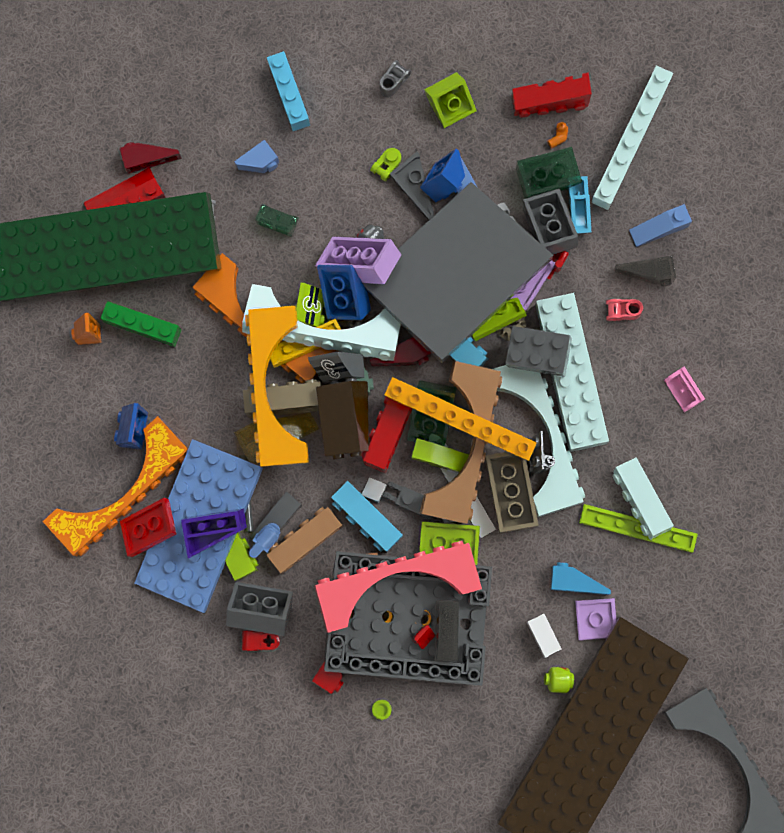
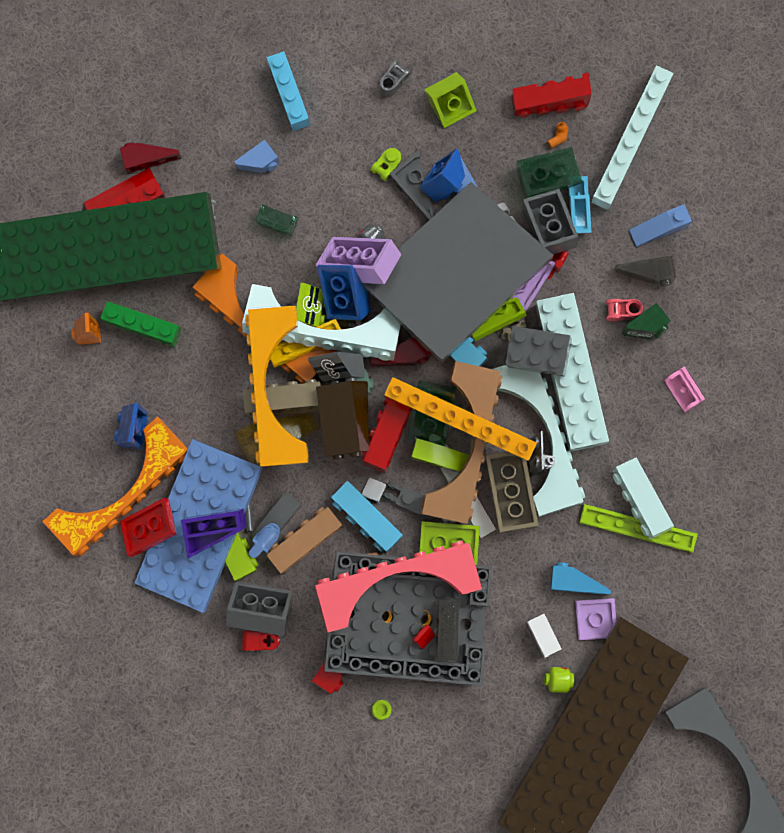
(648, 324): none -> dark green slope

